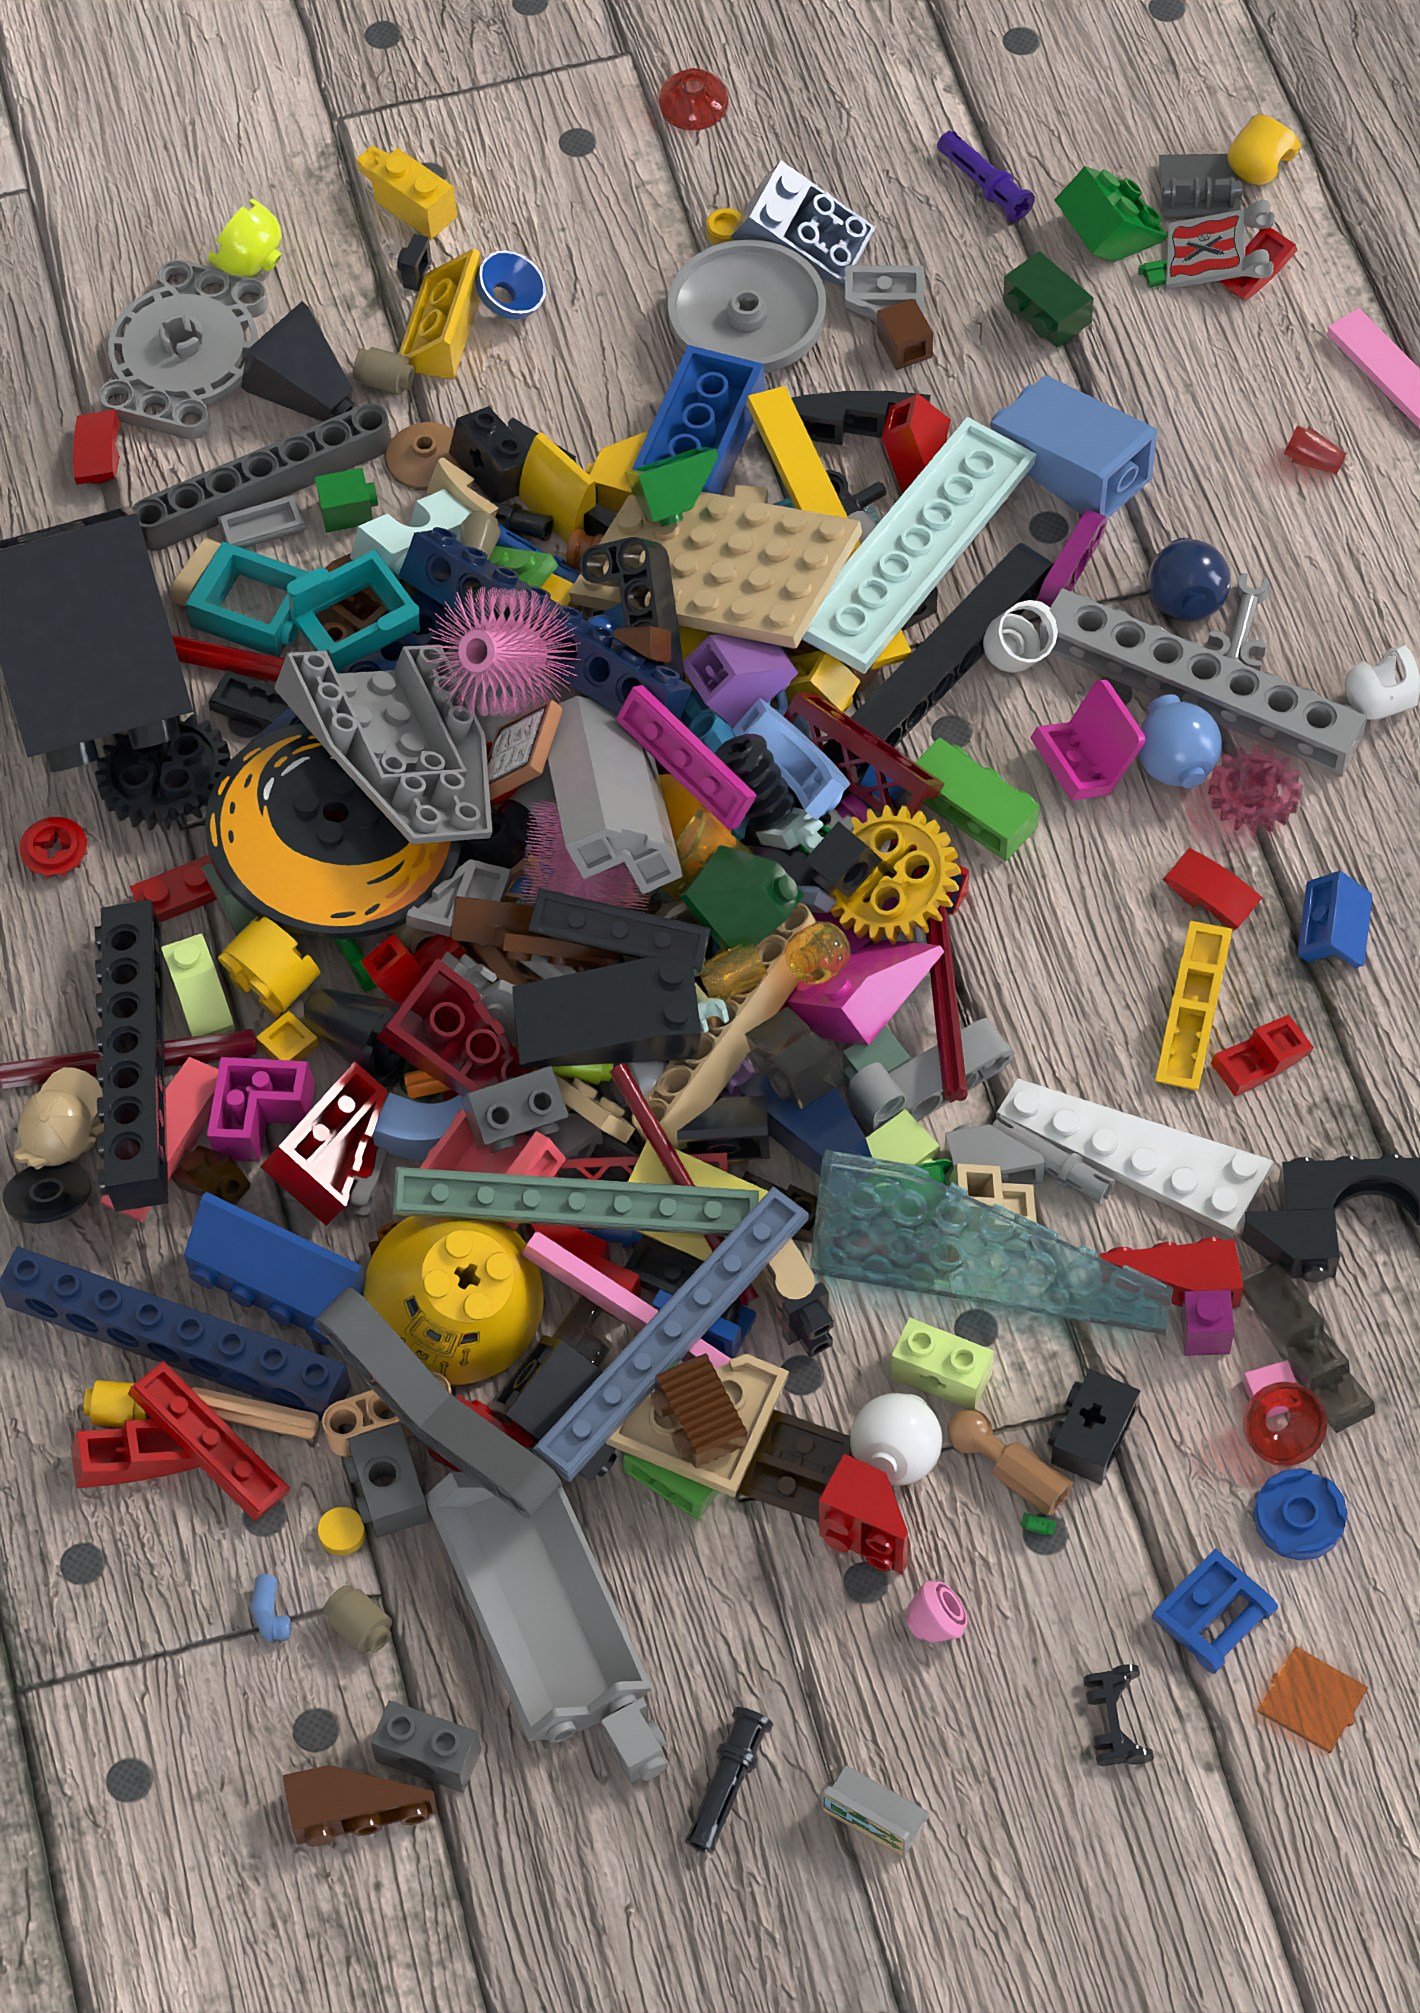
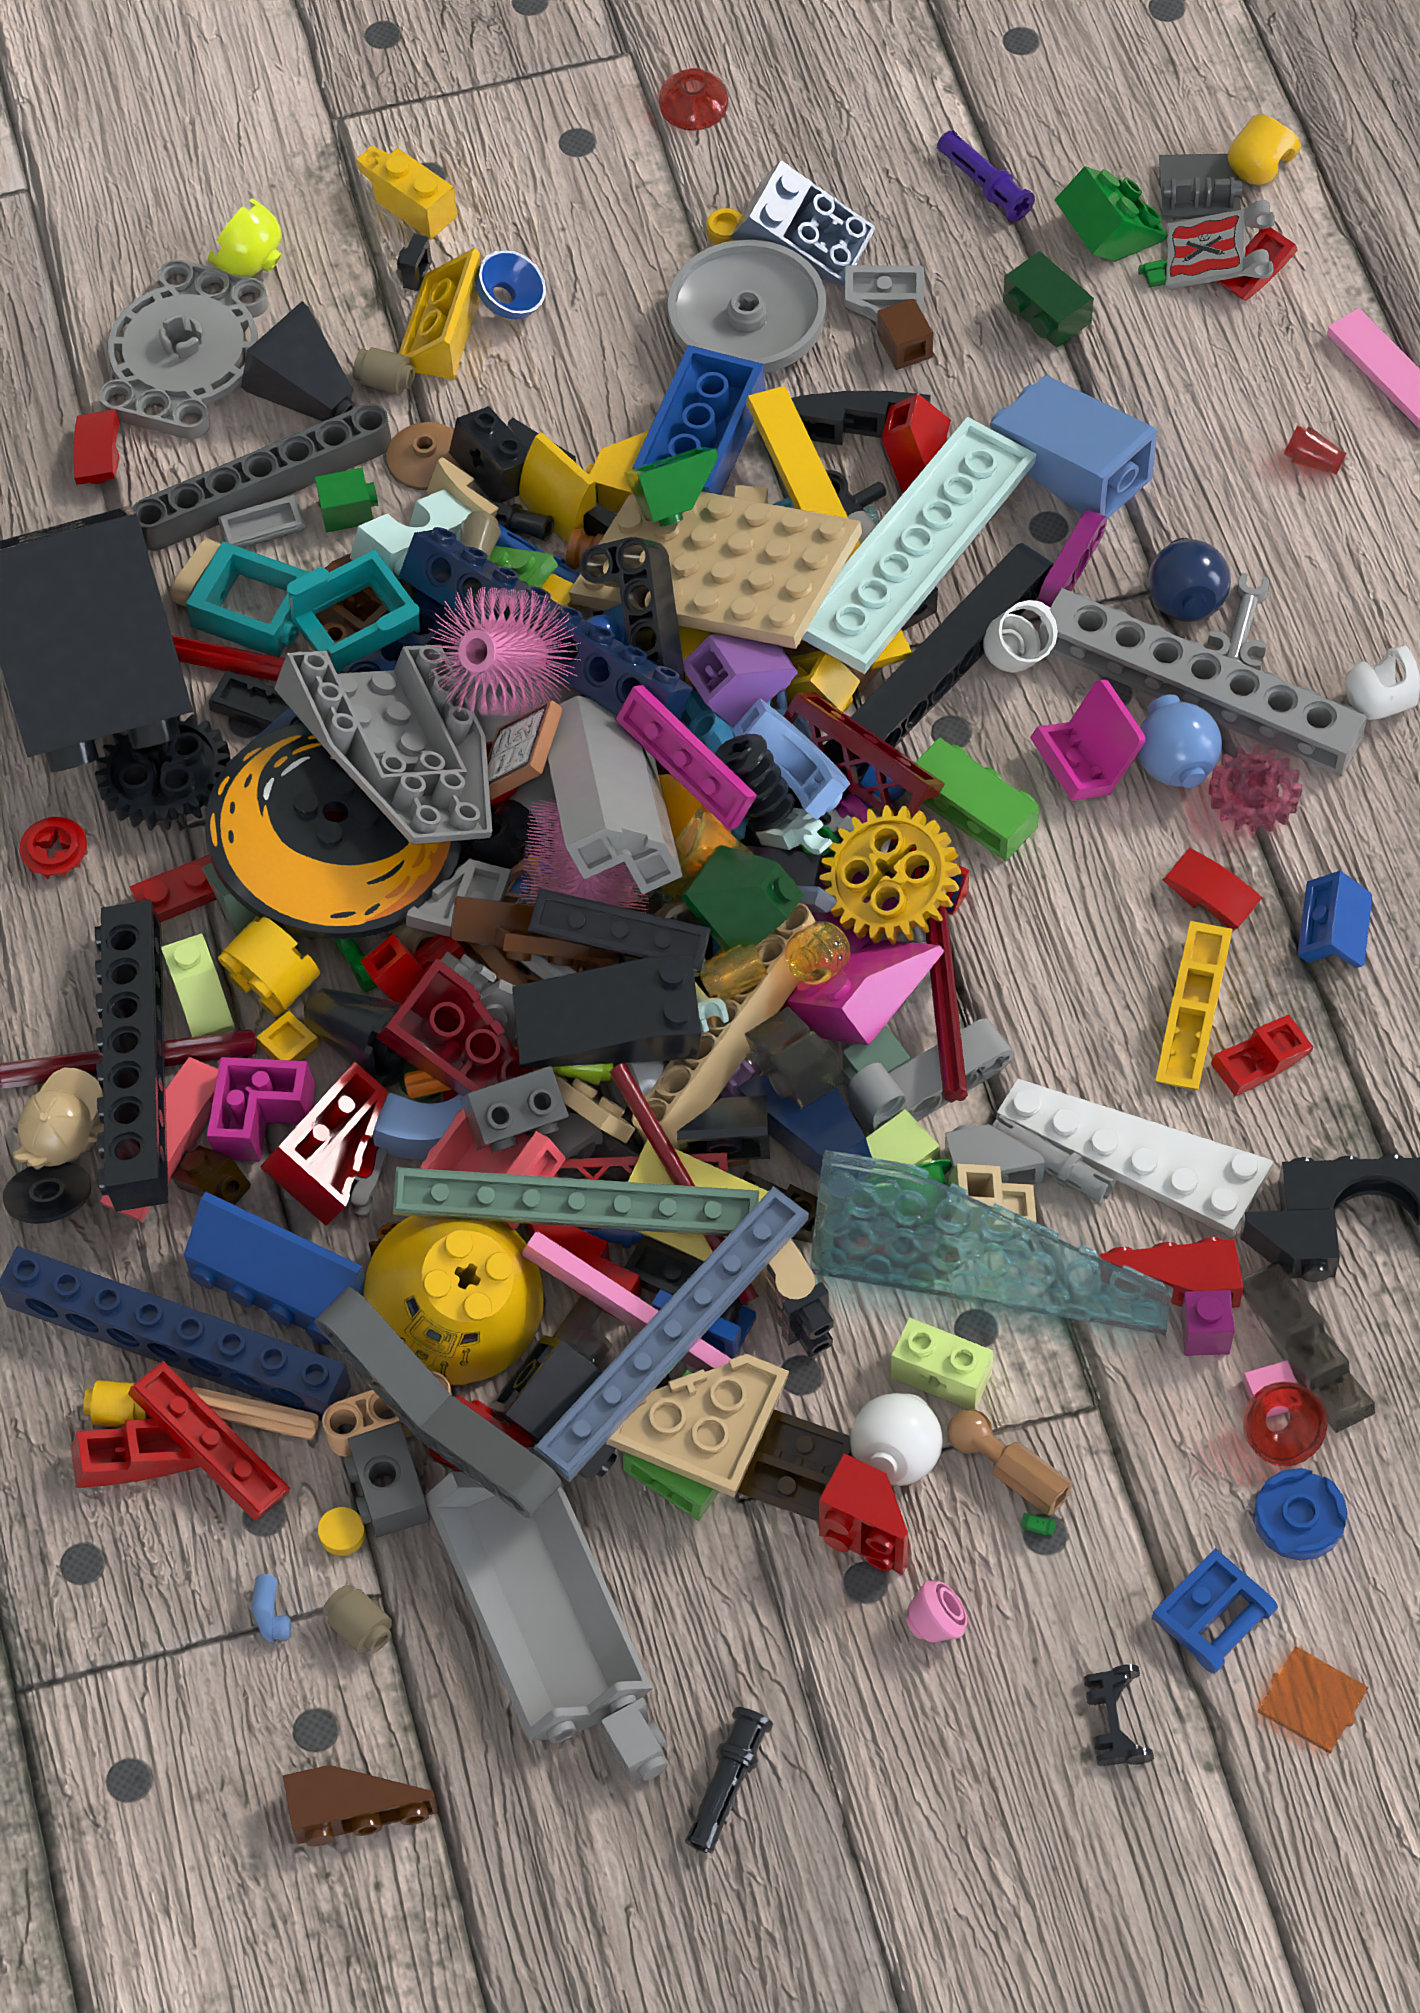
(426, 1746): dark grey brick -> none
(648, 641): reddish brown slope -> none
(699, 1411): reddish brown brick -> none
(842, 861): black brick -> none
(874, 1810): light grey panel -> none
(1093, 1450): black brick -> none

